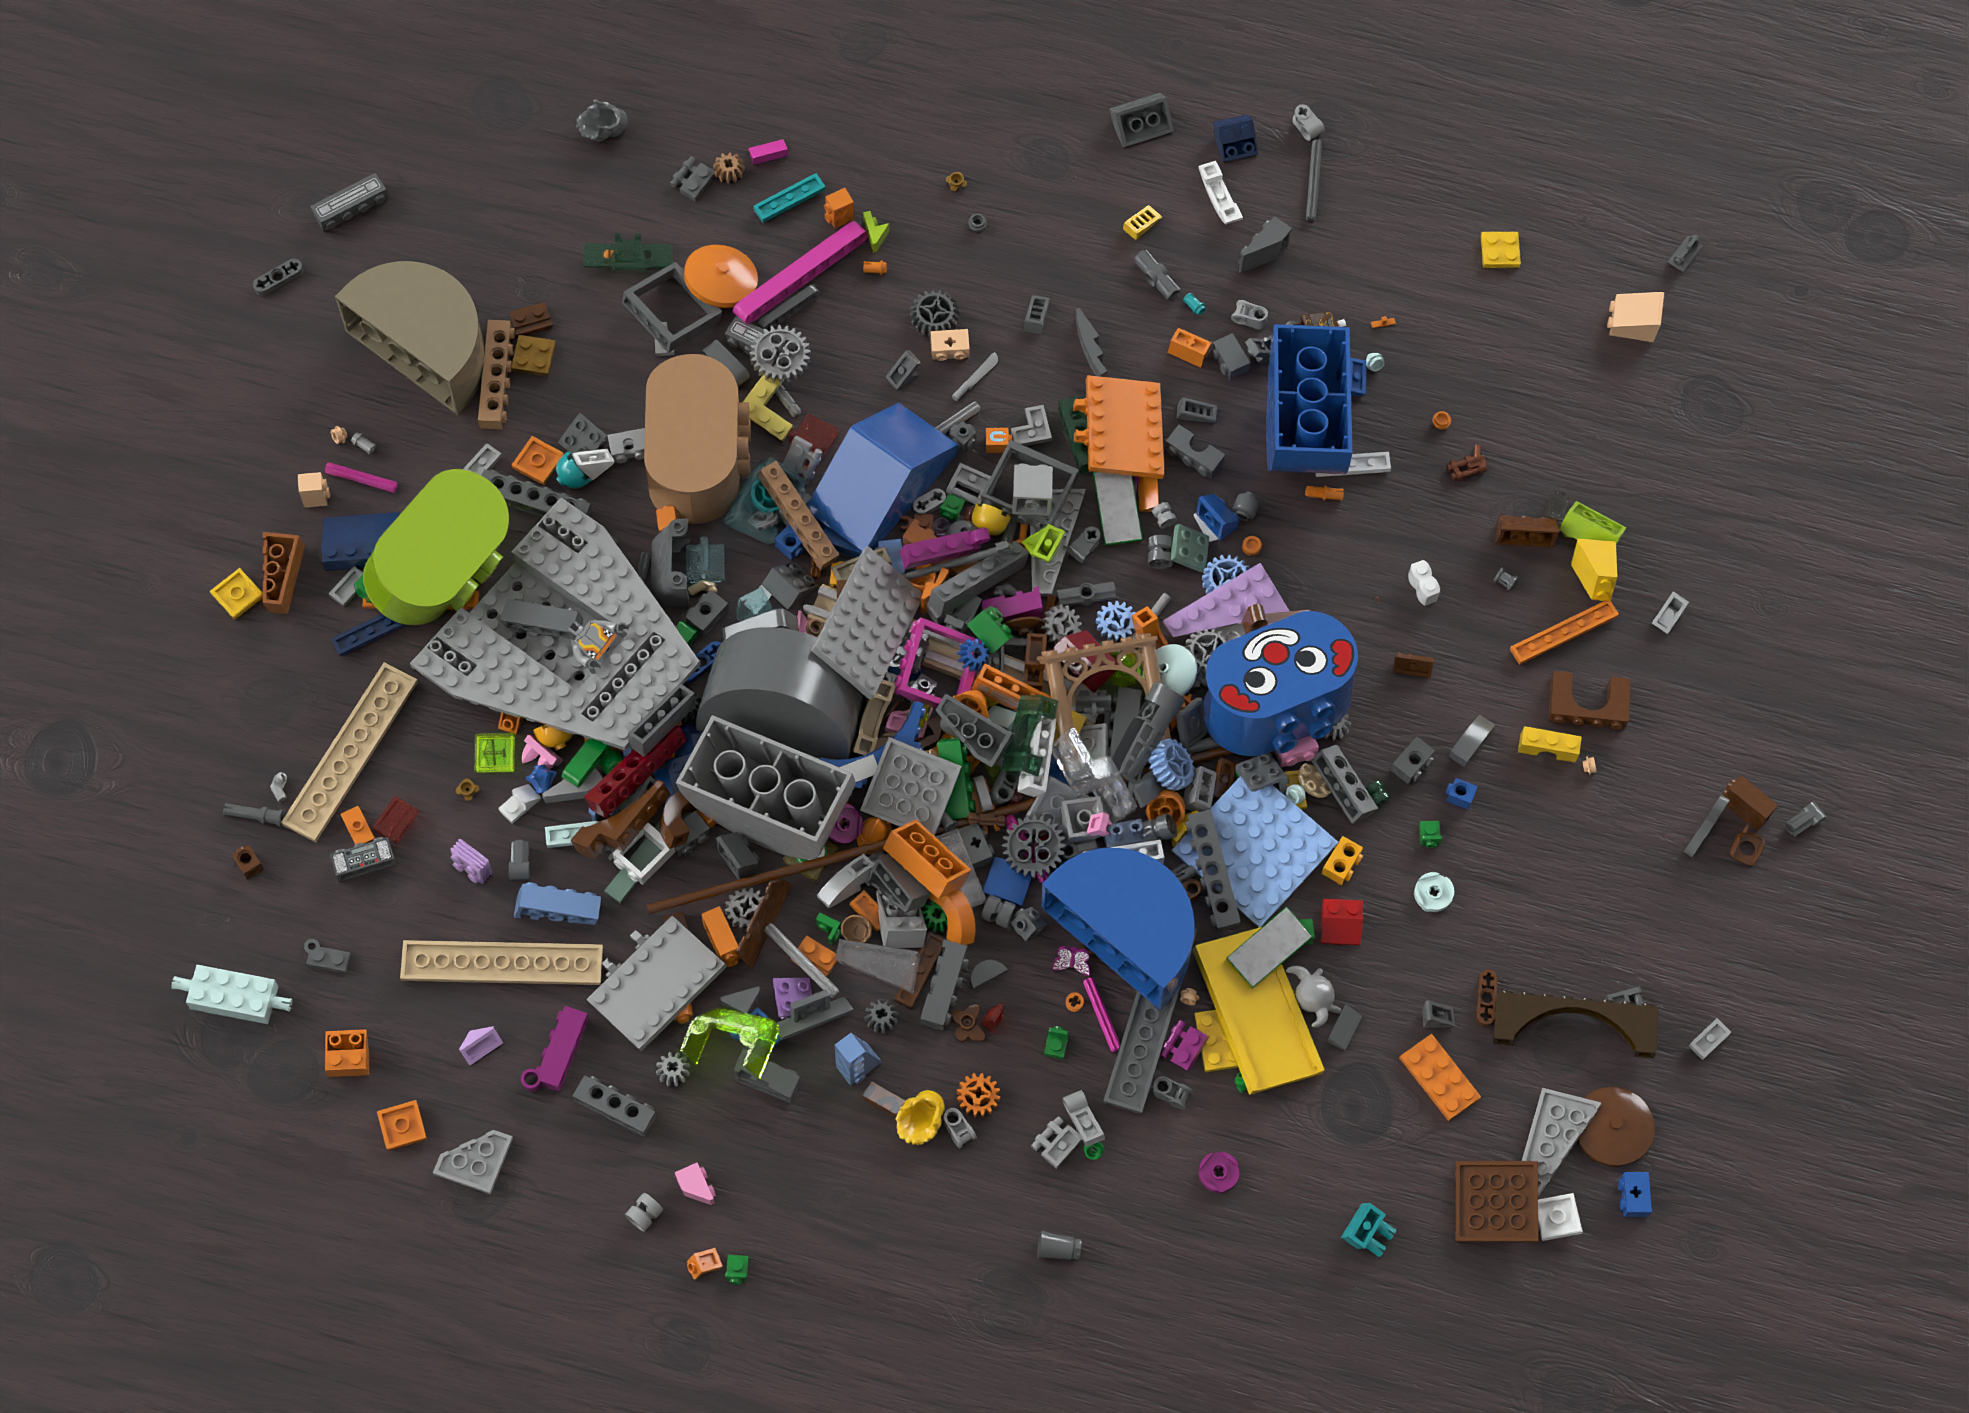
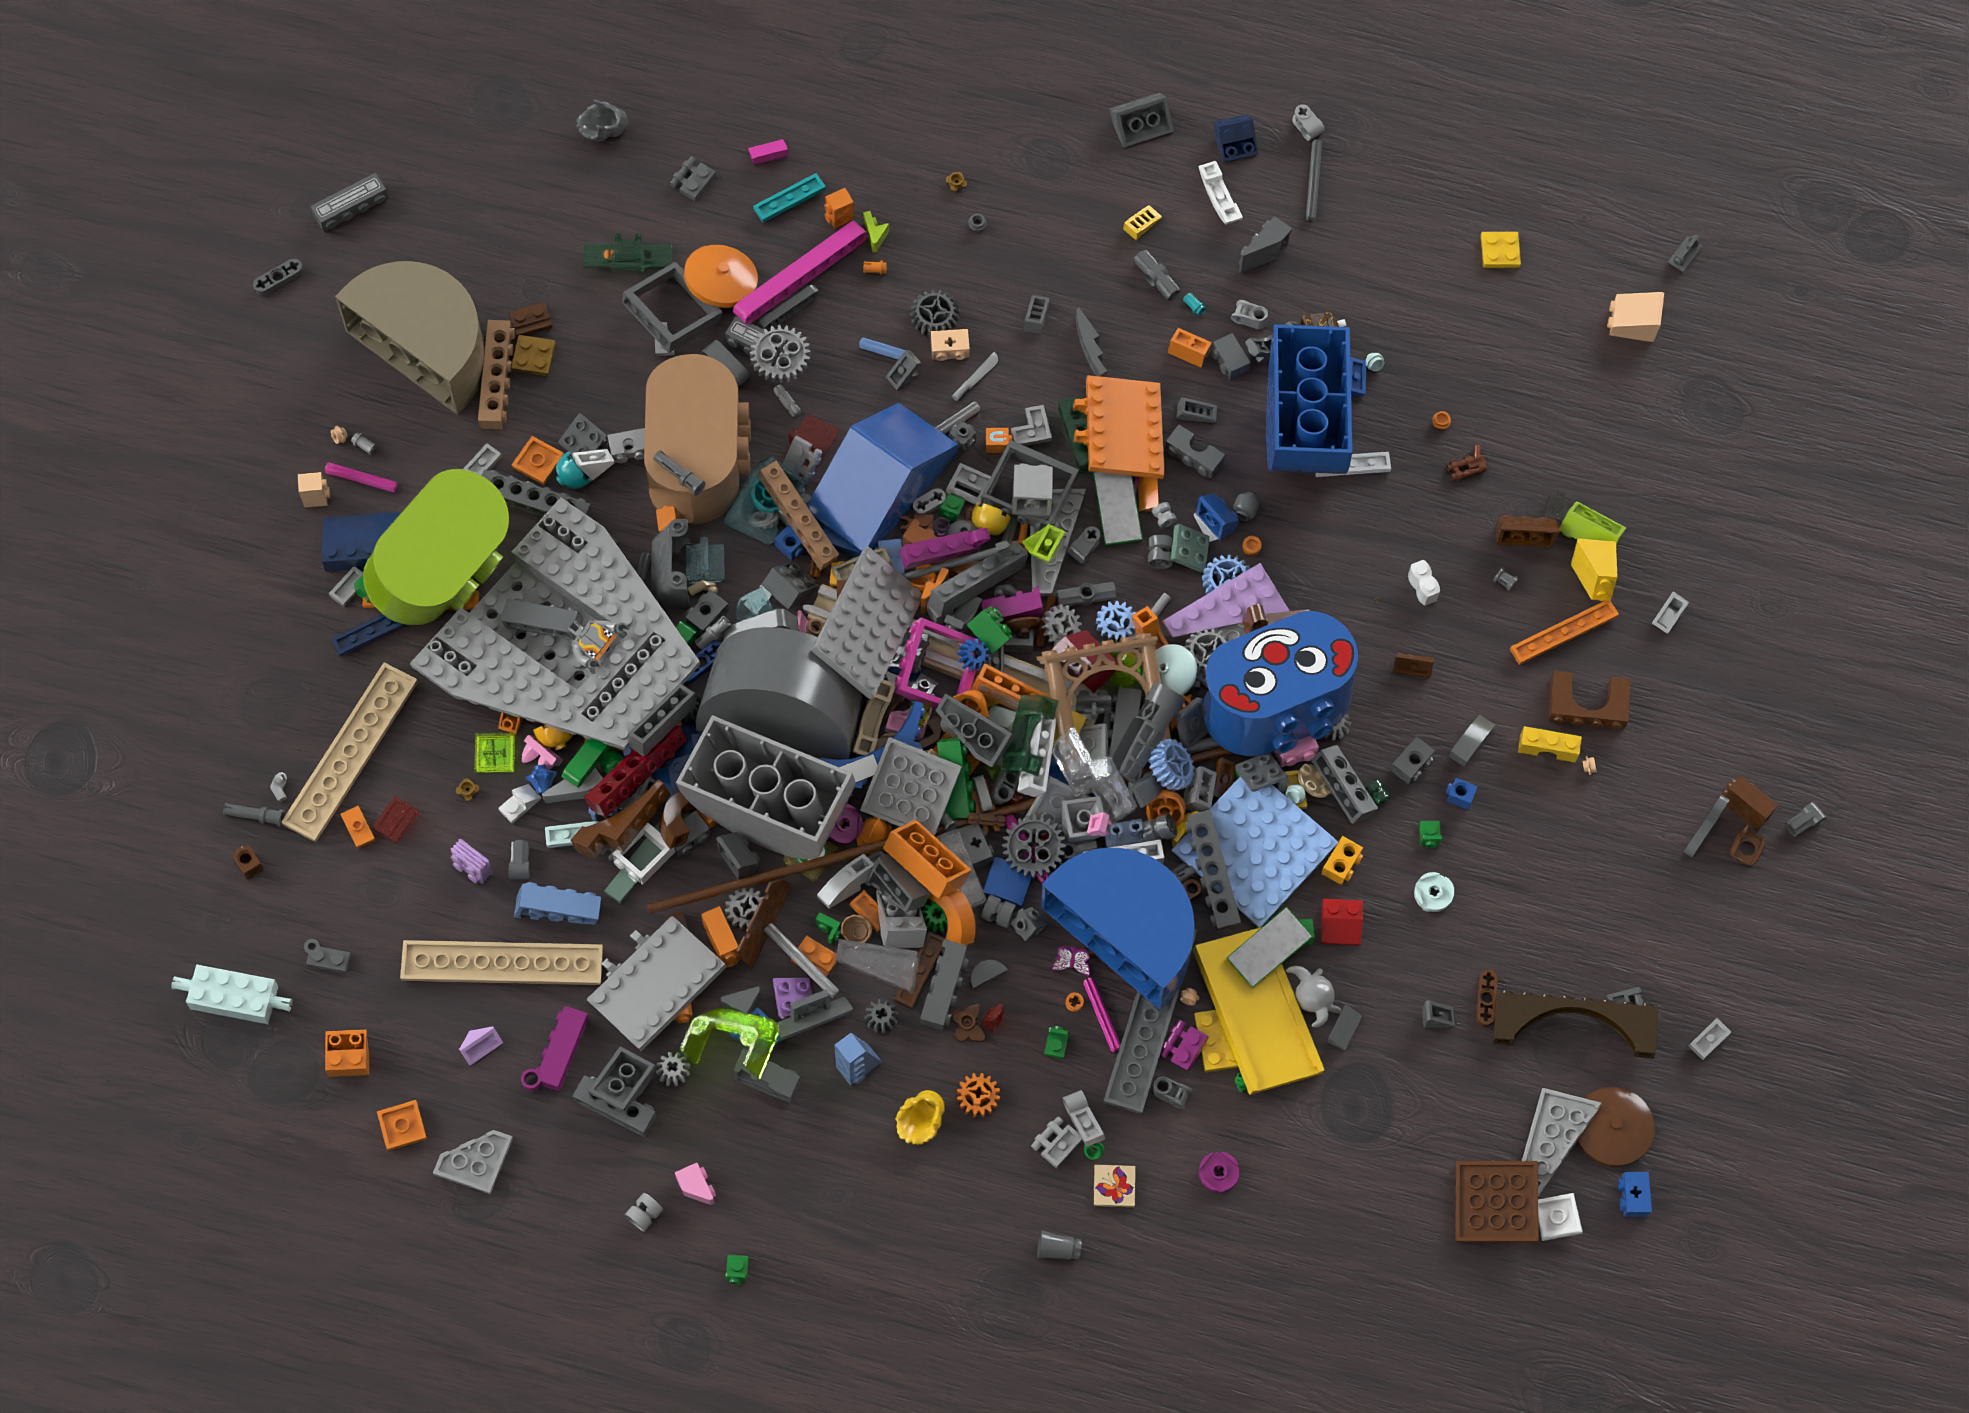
(237, 593): yellow plate -> none
(280, 568): dark orange wedge -> none
(362, 859): brick -> none
(623, 1079): none -> dark grey slope
(686, 478): none -> dark grey pin
(704, 1262): orange bracket -> none
(712, 632): none -> light grey pin
(729, 167): medium nougat gear -> none
(761, 414): light yellow plate -> none
(881, 348): none -> medium blue axle
(882, 1099): slope -> none
(960, 1131): light grey piece -> none
(1033, 669): reddish brown slope -> none
(1114, 1186): none -> tan tile
(1324, 492): orange axle -> none
(1363, 1226): teal brick -> none
(1383, 322): orange piece -> none
(1440, 1077): orange plate -> none

